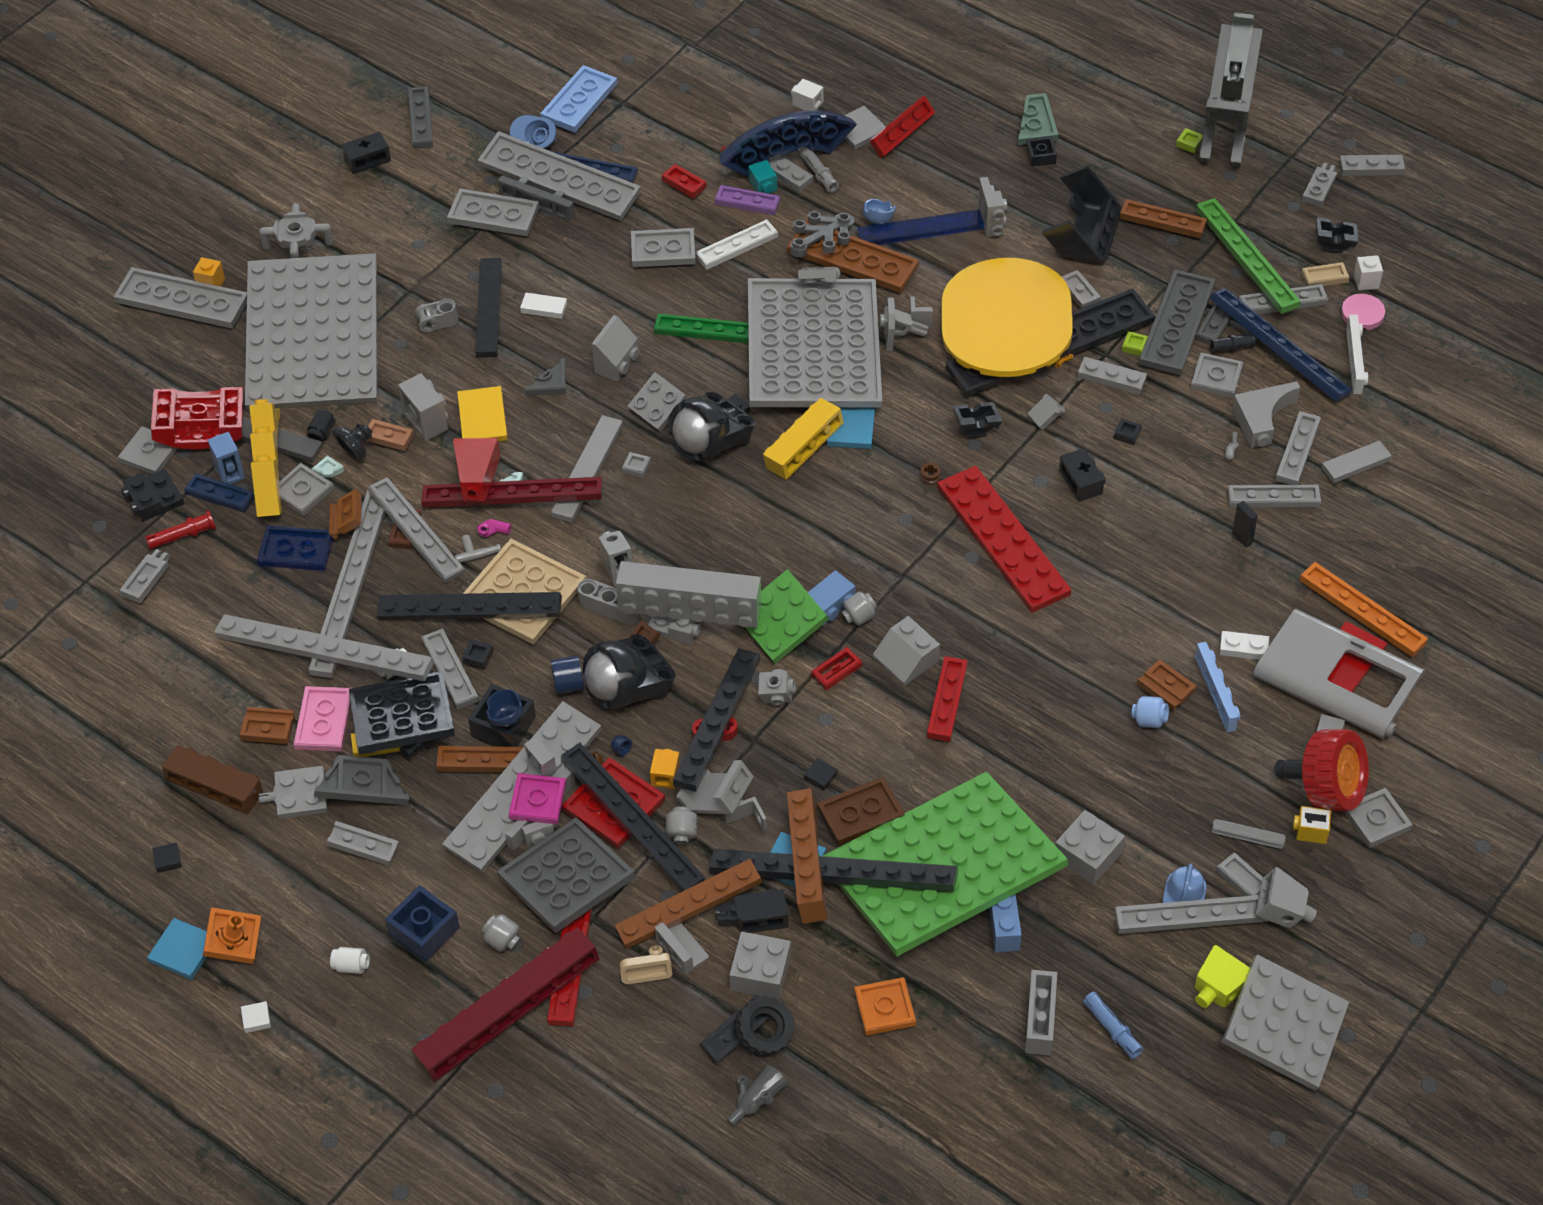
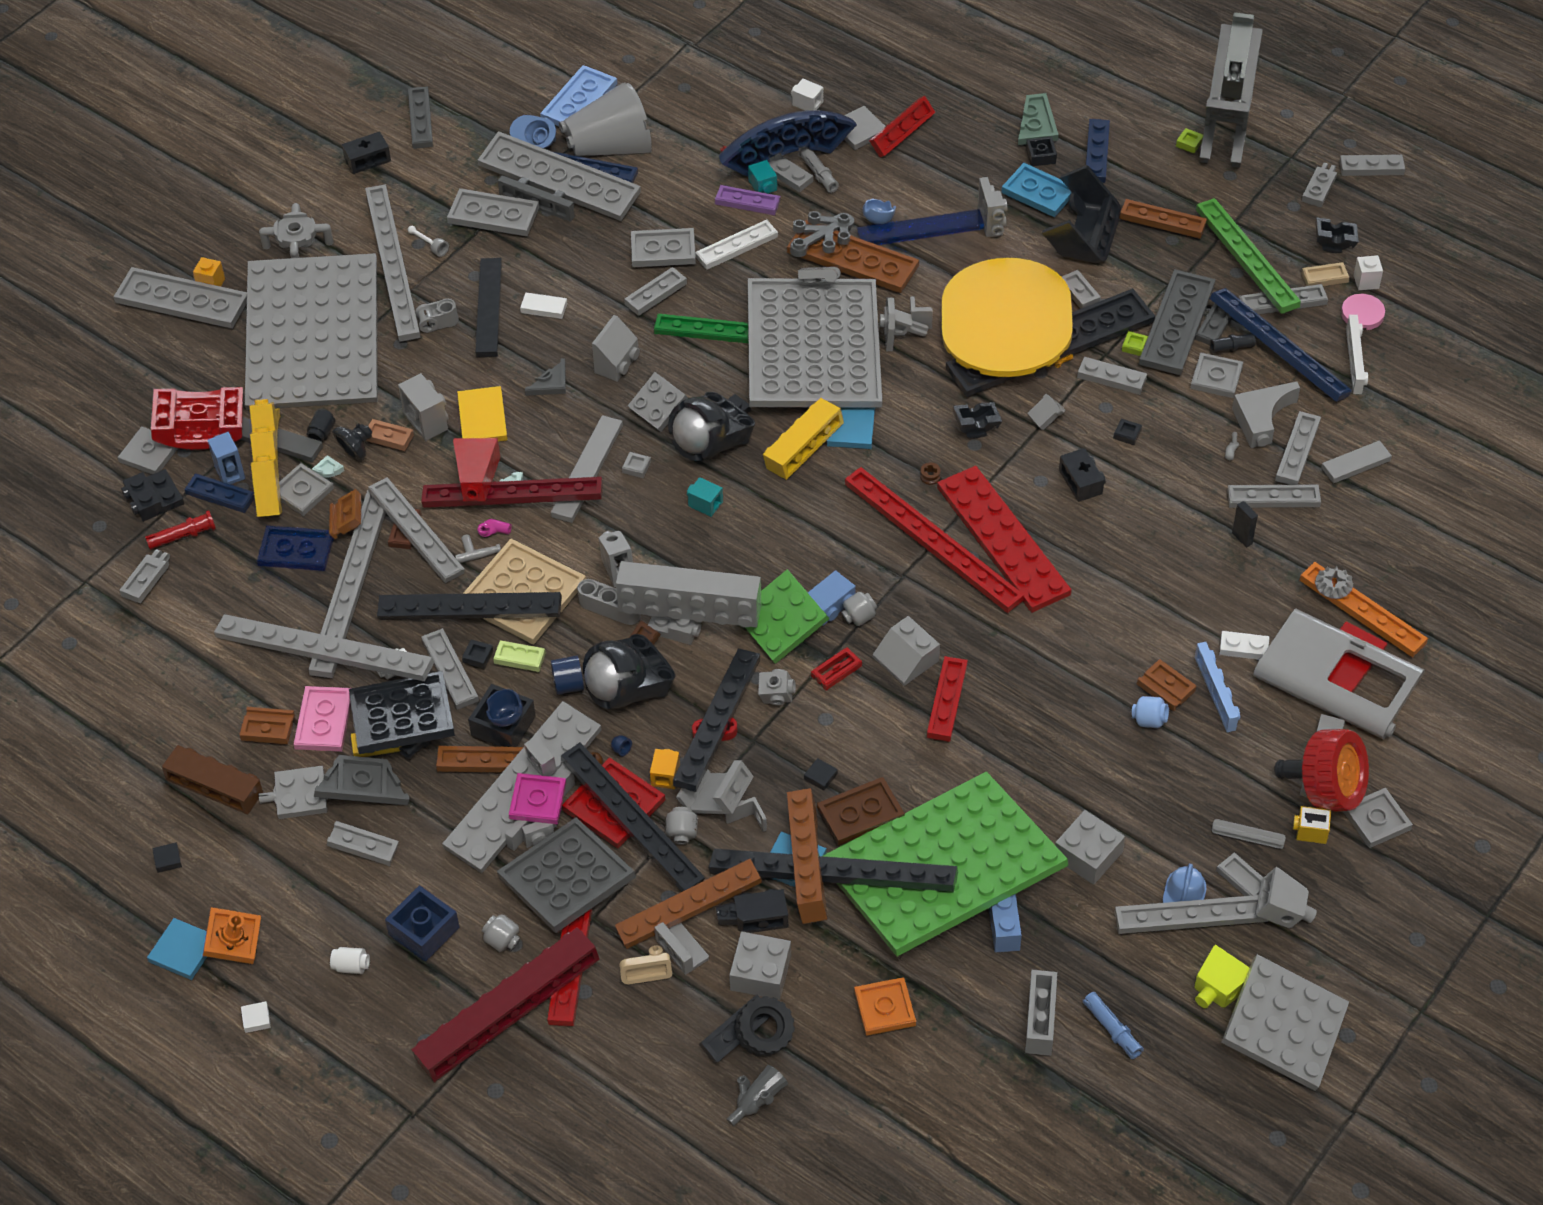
(392, 263): none -> light grey plate
(435, 244): none -> light grey hinge
(519, 656): none -> yellowish green plate
(609, 125): none -> light grey cone
(655, 291): none -> light grey plate
(684, 181): red plate -> none
(705, 496): none -> teal brick
(934, 540): none -> red plate
(1037, 189): none -> dark azure plate
(1098, 147): none -> dark blue plate
(1324, 583): none -> light grey gear

